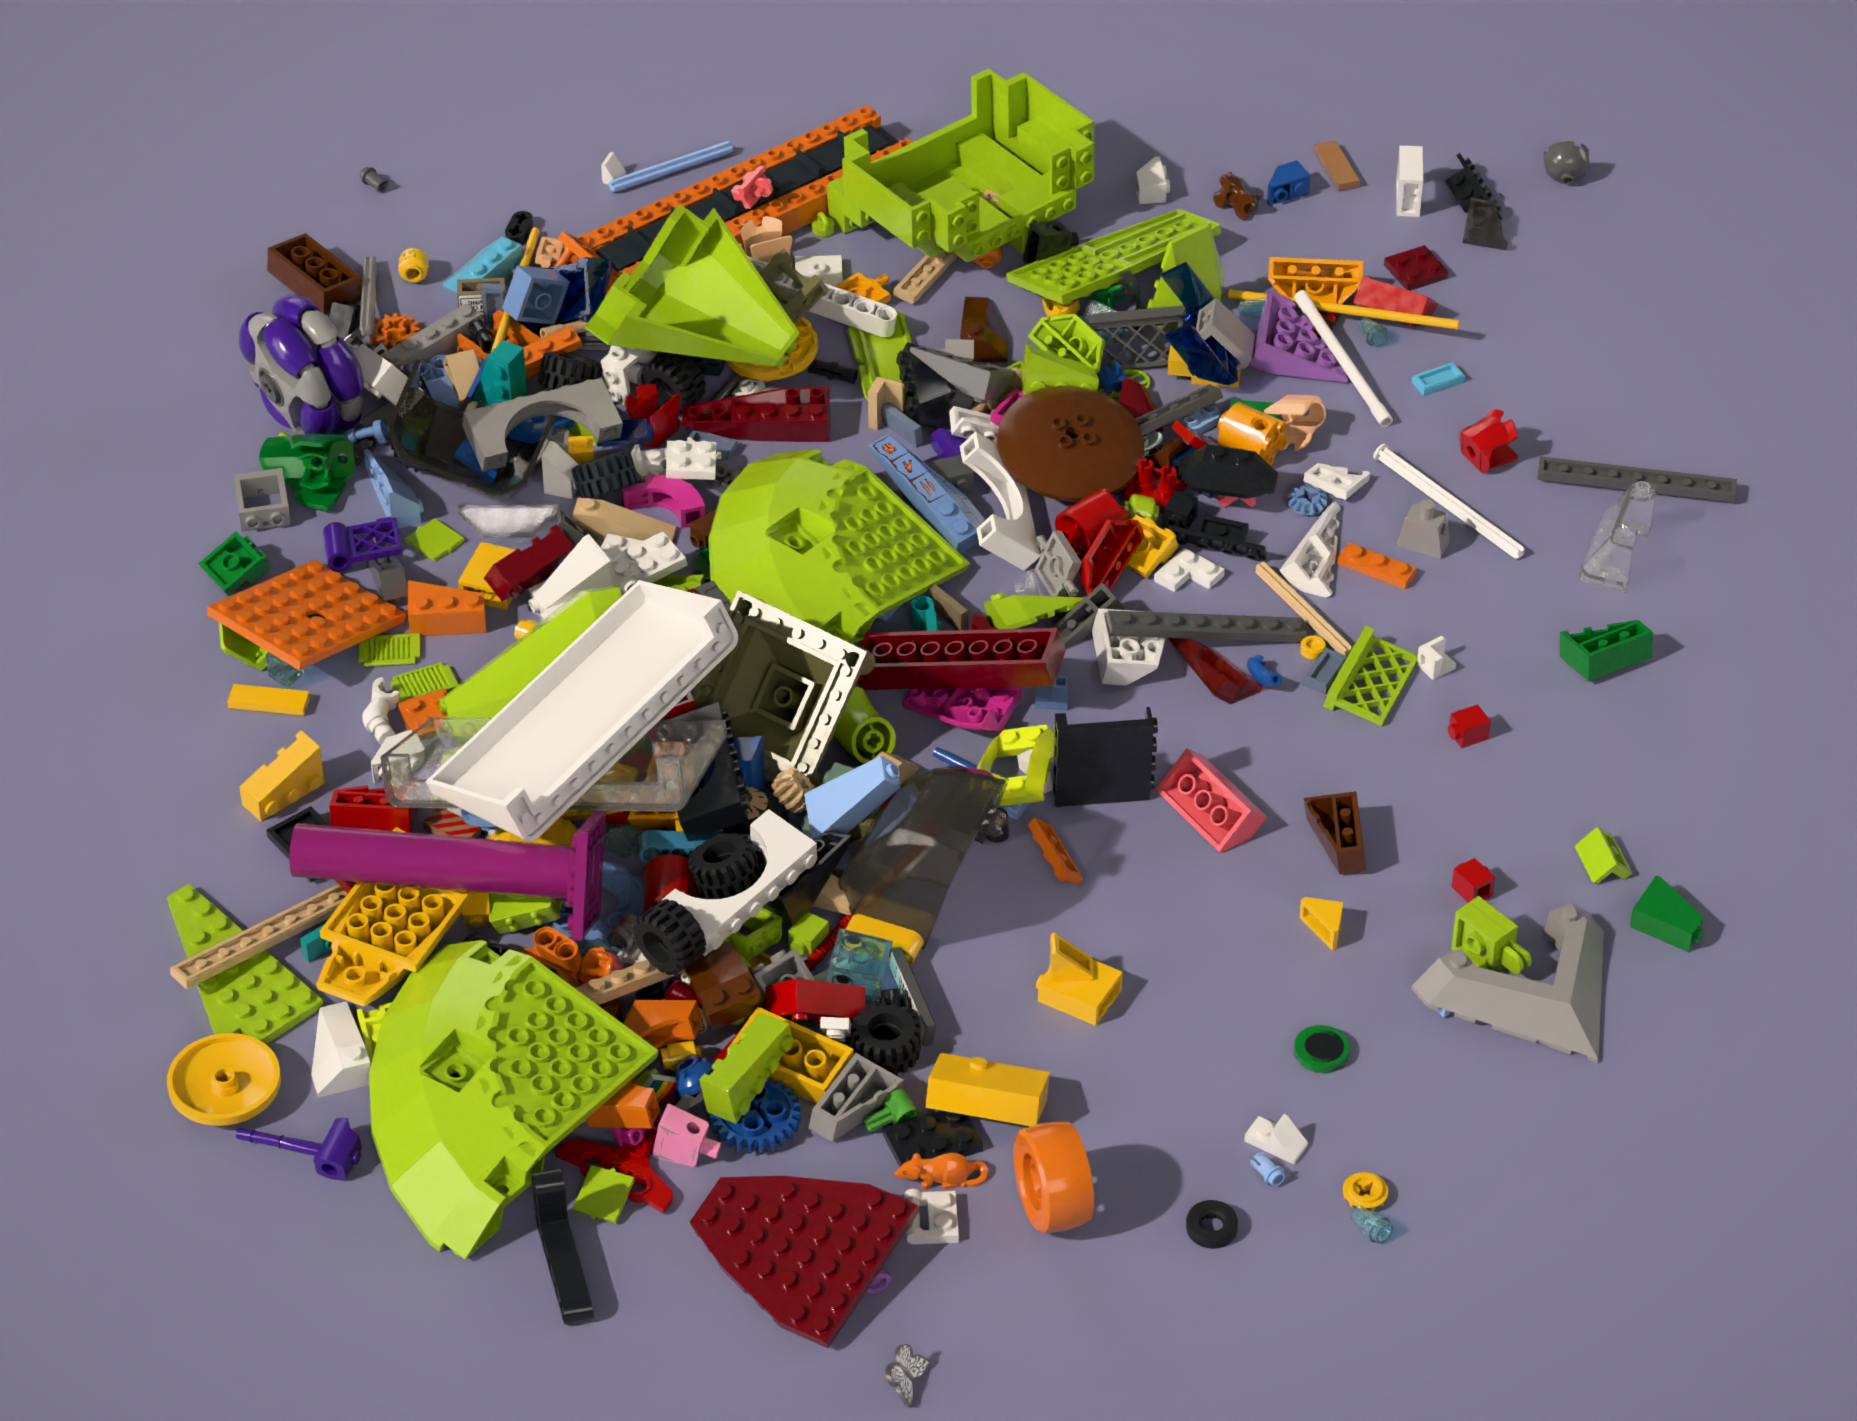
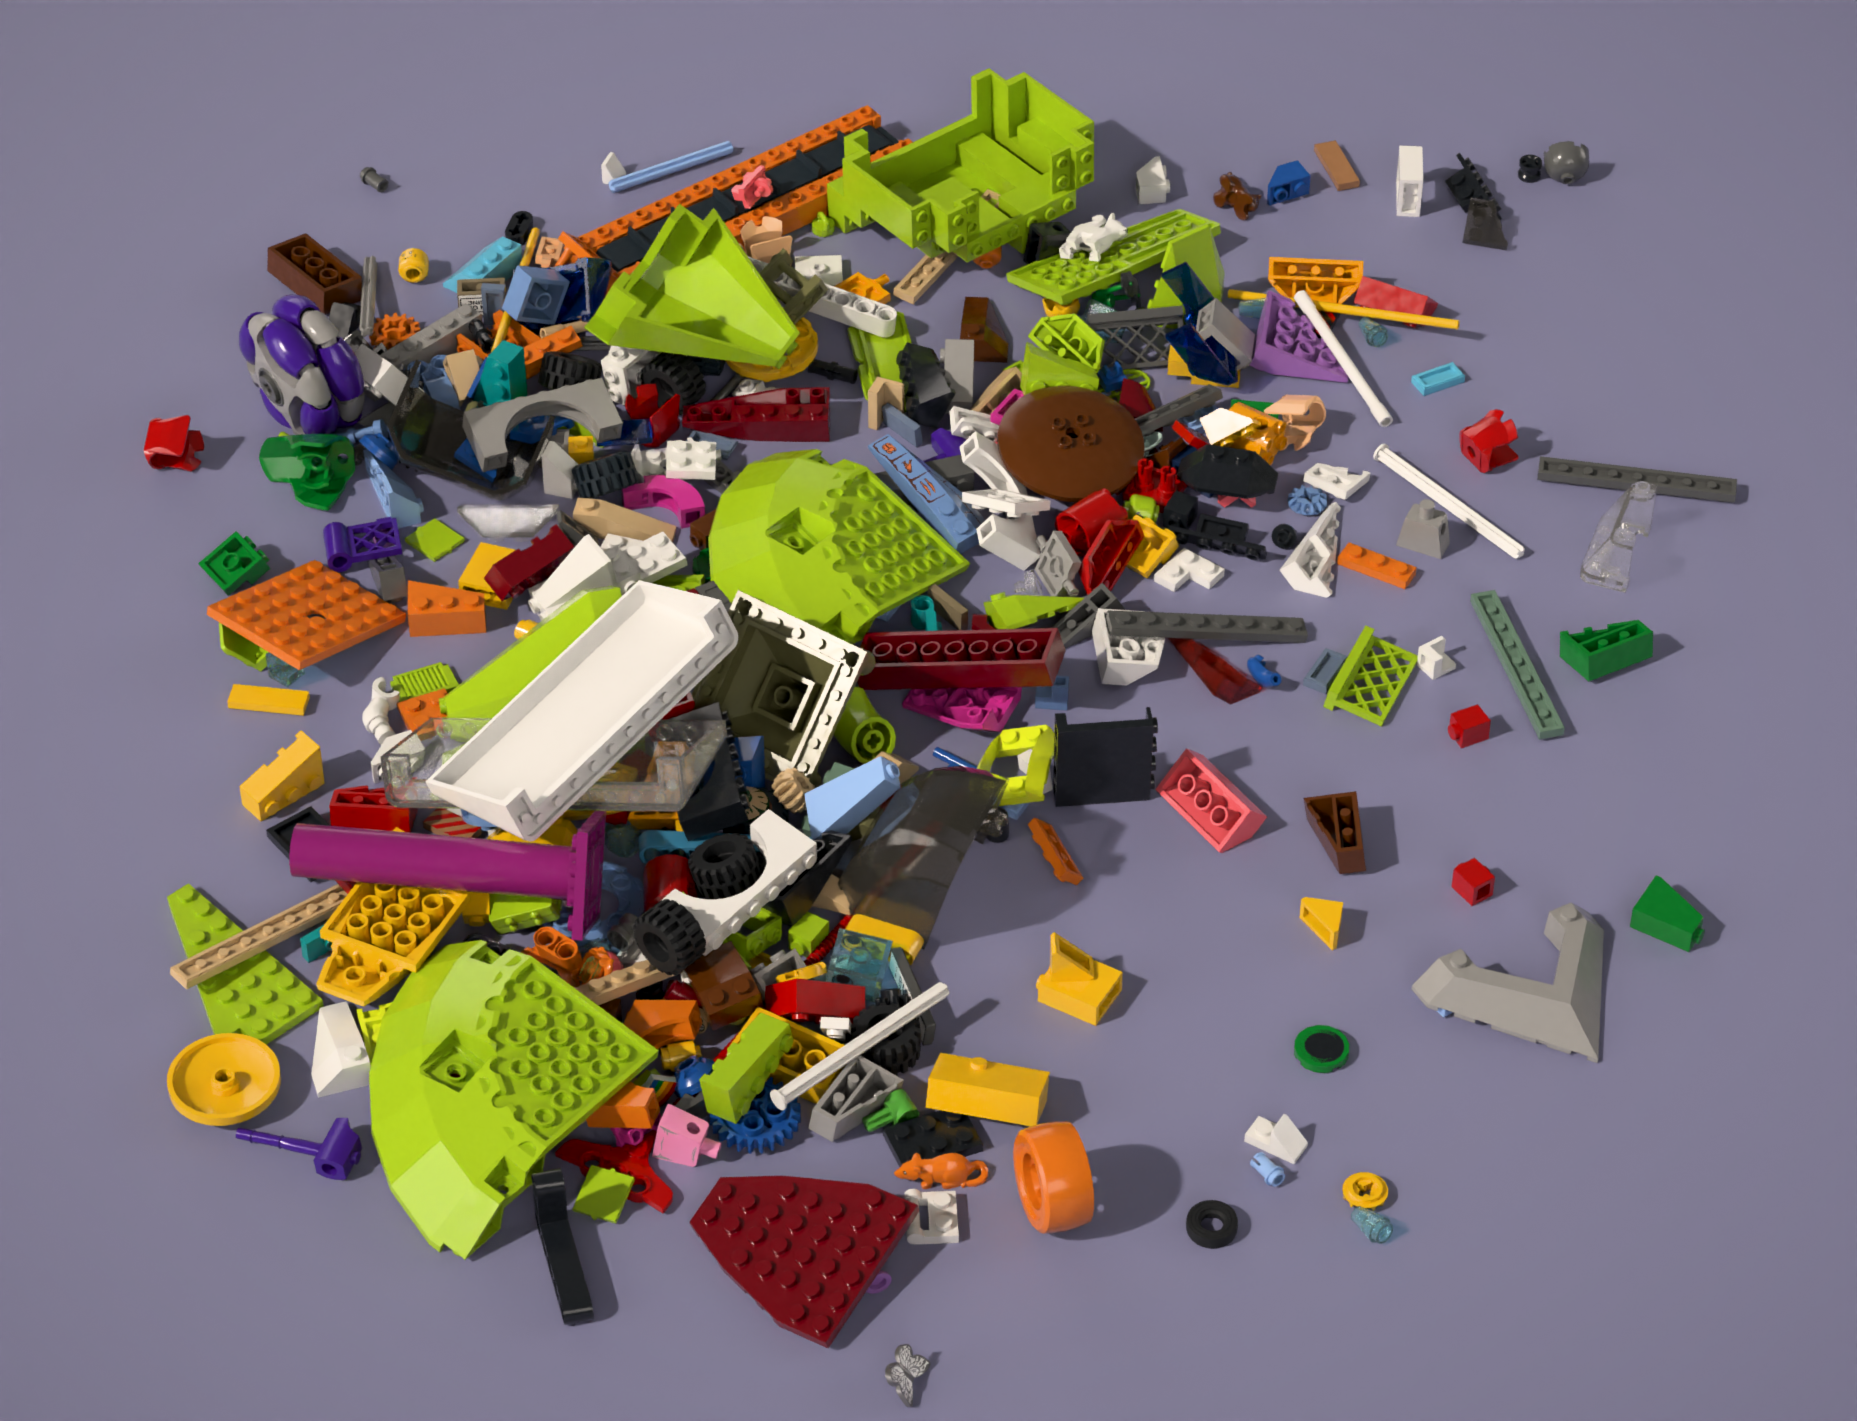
(173, 444): none -> red piece
(260, 484): light grey window -> none
(381, 448): none -> blue piece
(390, 650): lime window -> none
(590, 969): none -> clear yellow tile
(804, 973): none -> yellow tile
(858, 1045): none -> white axle
(976, 379): wedge -> none
(1005, 501): none -> white plate
(1093, 237): none -> white animal
(1226, 426): none -> slope
(1284, 536): none -> black plate
(1303, 608): tan axle -> none
(1312, 647): yellow tile -> none
(1416, 268): dark red plate -> none
(1488, 938): lime brick -> none
(1517, 664): none -> sand green plate
(1529, 168): none -> black wheel
(1602, 856): lime panel -> none

